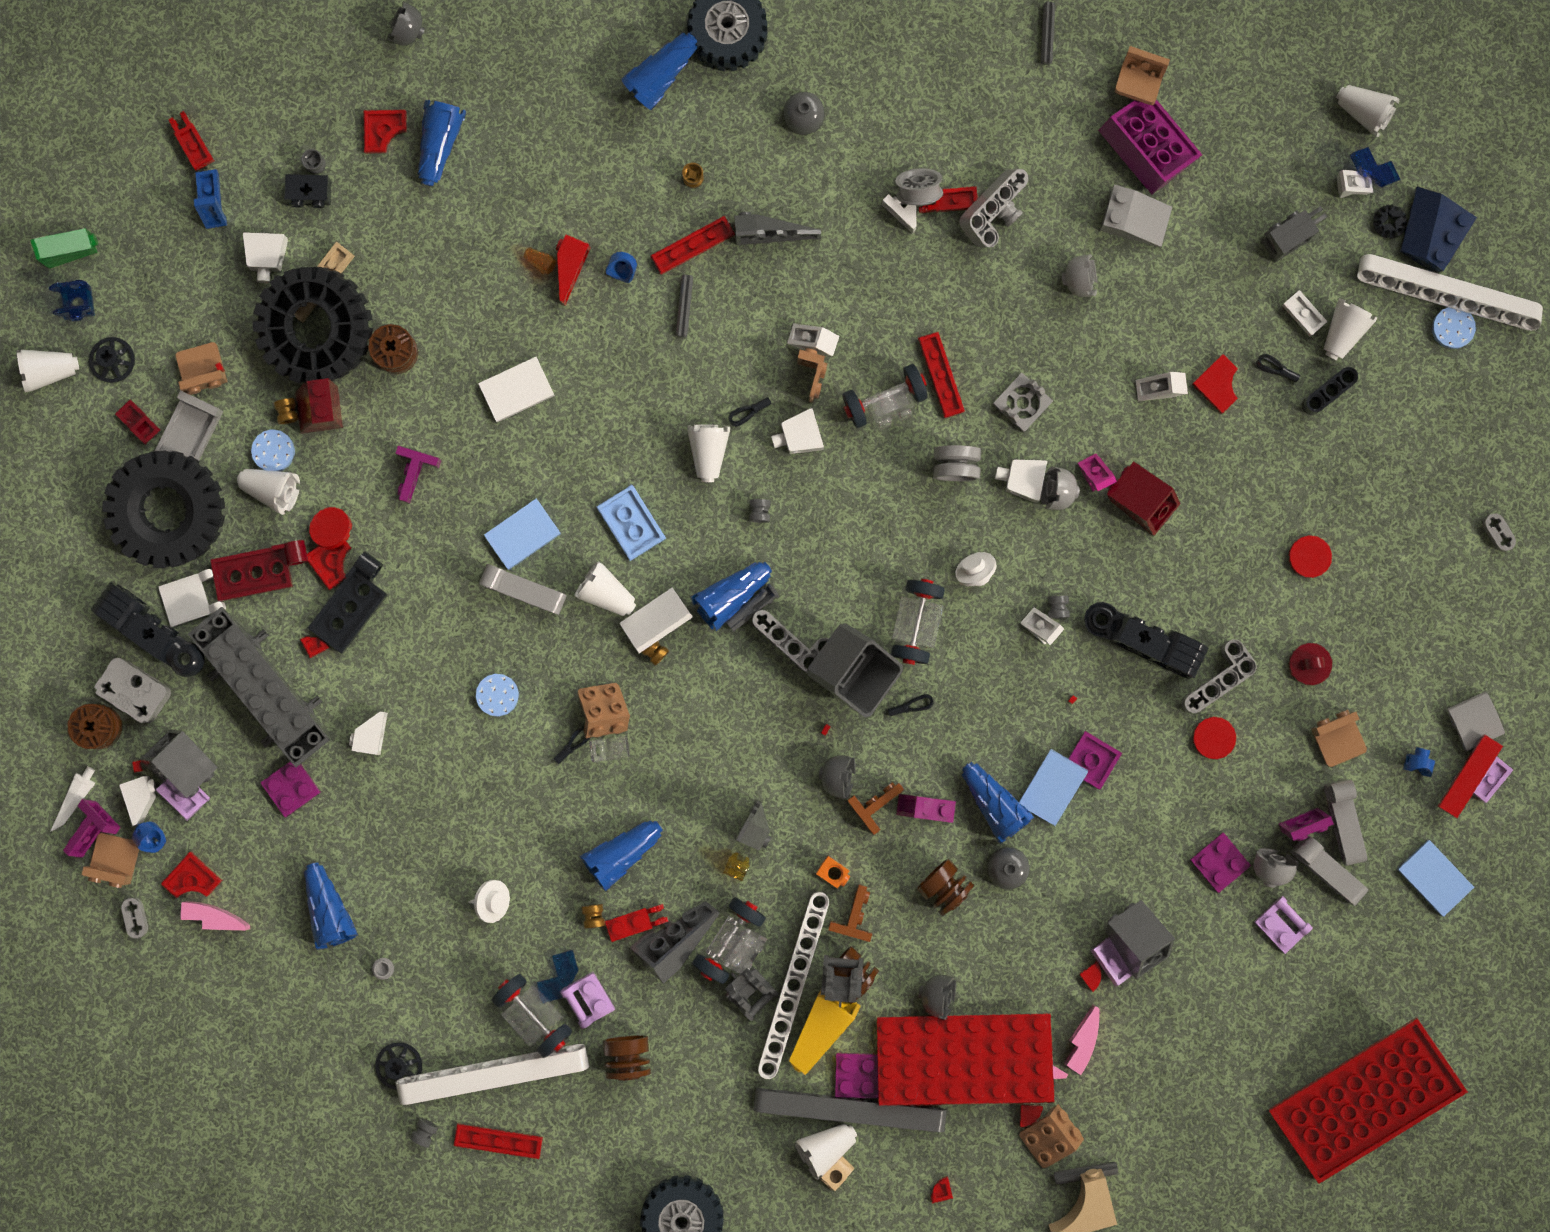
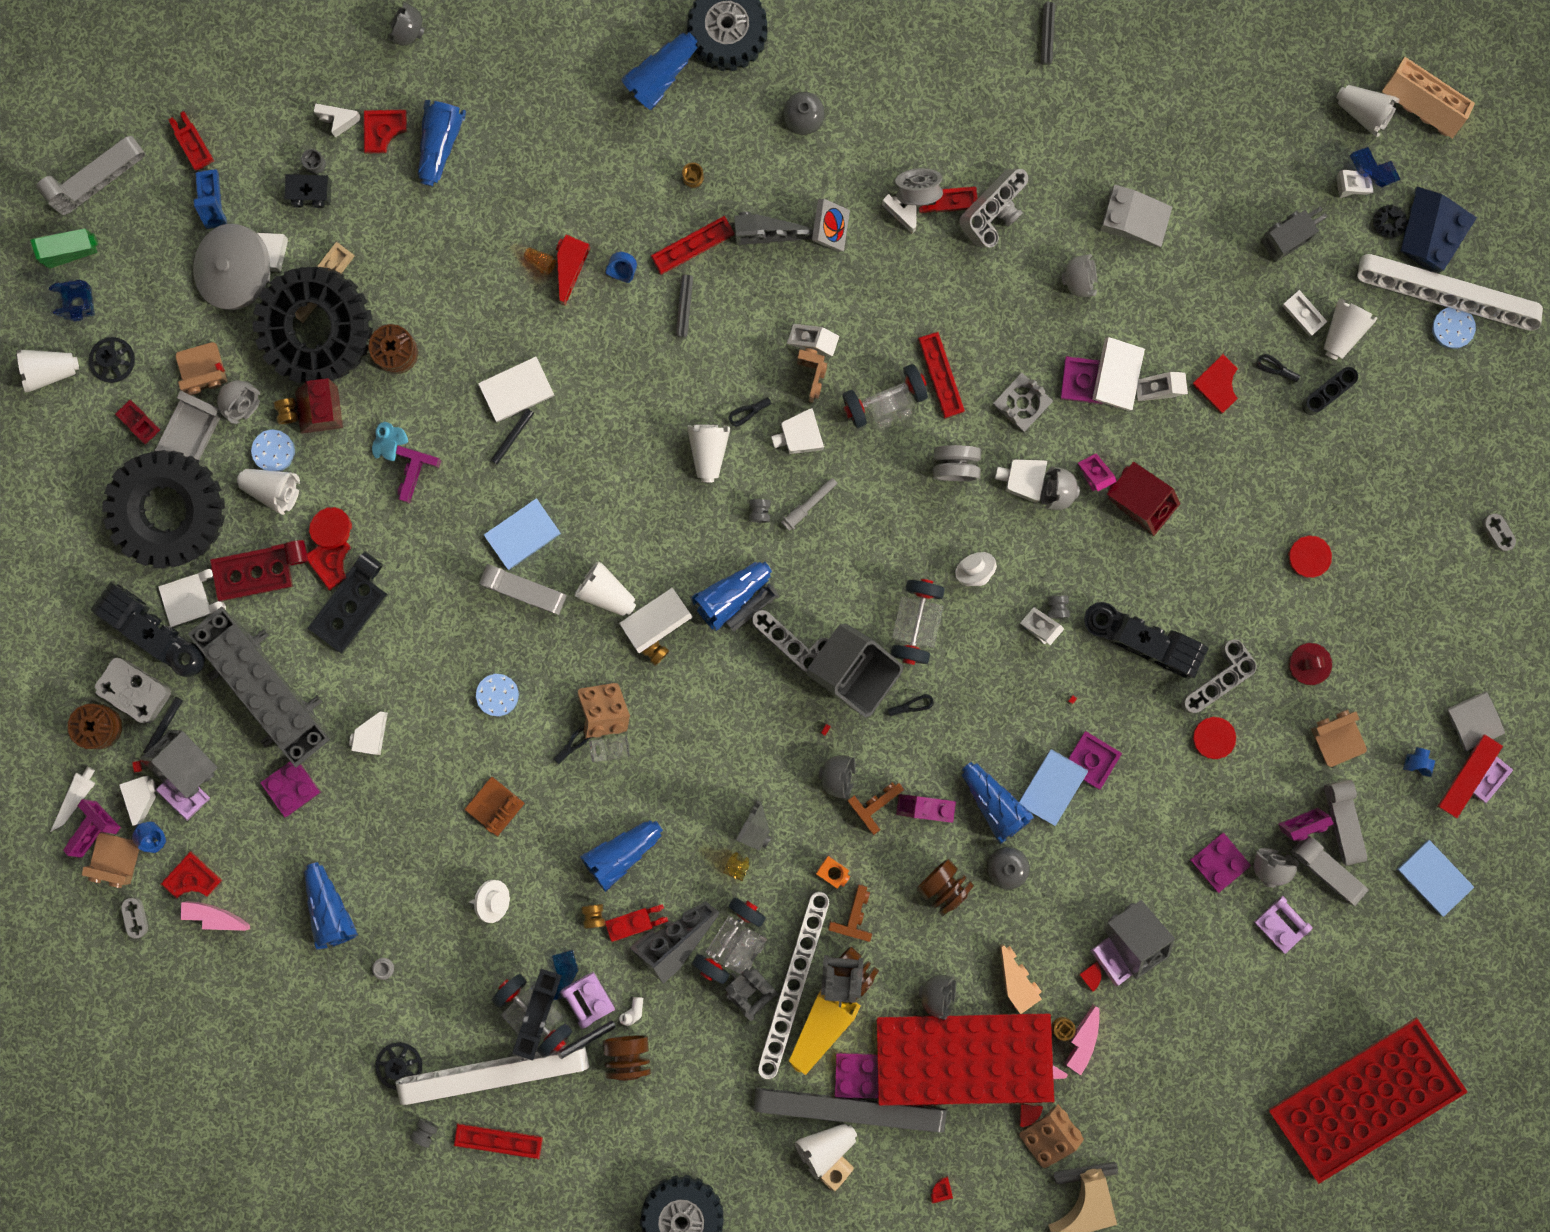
(92, 178): none -> light grey beam
(164, 723): none -> black bar
(231, 266): none -> light grey dish
(237, 400): none -> light grey cylinder
(314, 646): red tile -> none
(342, 118): none -> white slope
(387, 442): none -> medium azure plate
(494, 806): none -> dark orange hinge
(512, 436): none -> black bar
(536, 1014): none -> black arch
(586, 1039): none -> black bar
(631, 522): light blue tile -> none
(633, 1014): none -> white arm
(801, 510): none -> light grey pin
(830, 225): none -> light grey tile
(1017, 986): none -> light nougat slope
(1062, 1025): none -> pearl gold wheel
(1079, 379): none -> magenta plate
(1118, 374): none -> white tile
(1141, 75): medium nougat bracket -> none
(1150, 143): magenta slope -> none
(1429, 98): none -> light nougat slope

